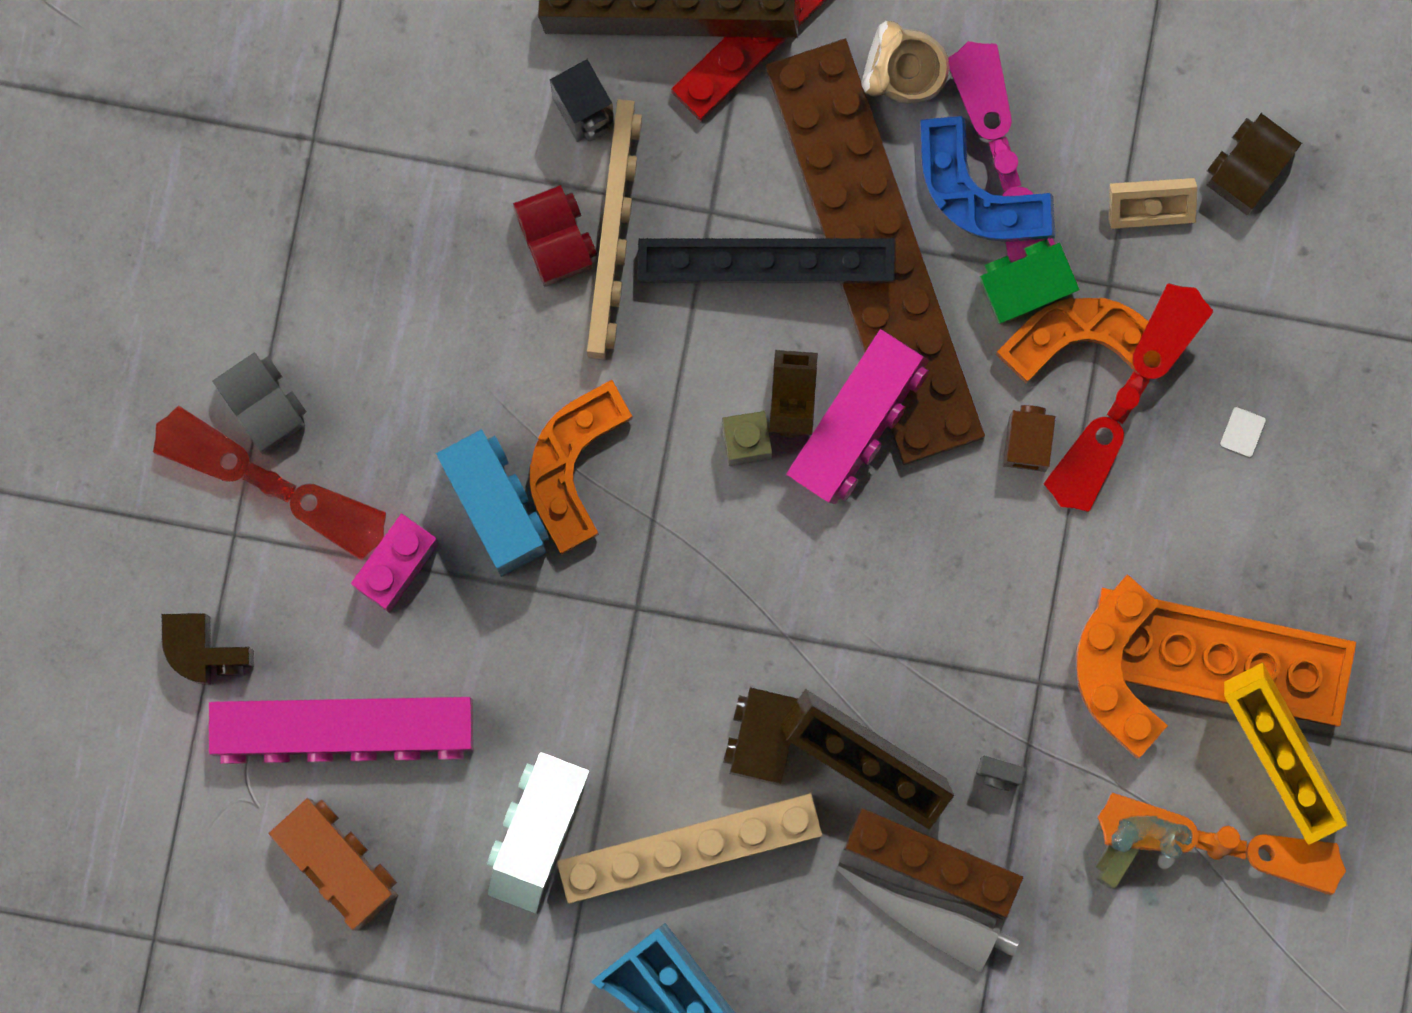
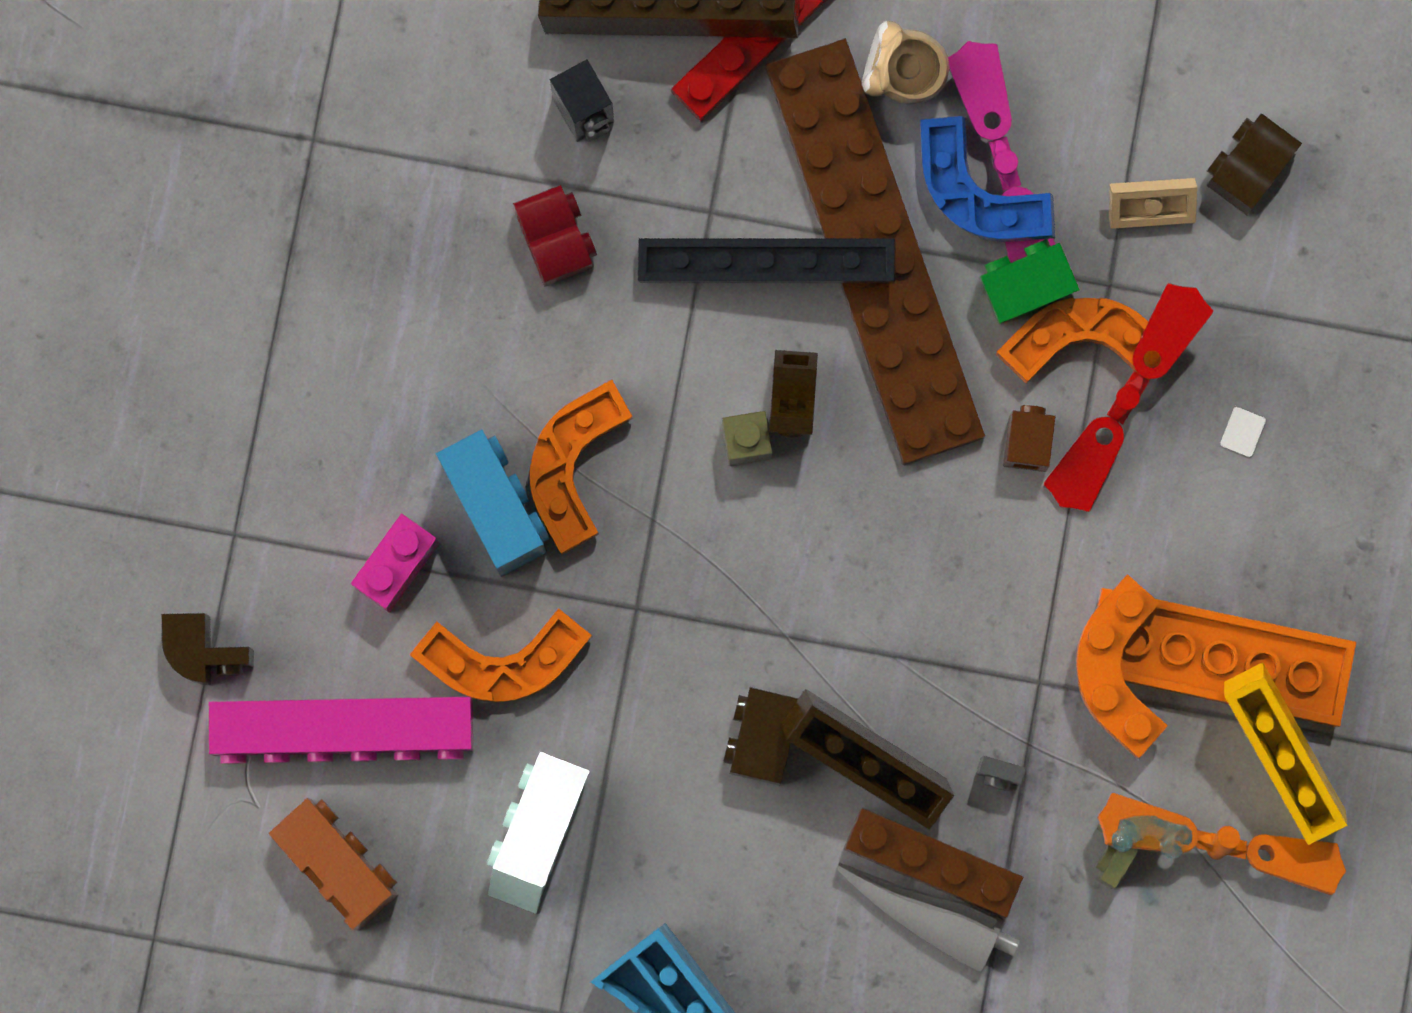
(259, 401): dark grey brick -> none
(336, 517): clear red piece -> none
(502, 677): none -> orange plate
(612, 248): tan plate -> none
(689, 848): tan brick -> none
(858, 418): dark pink brick -> none

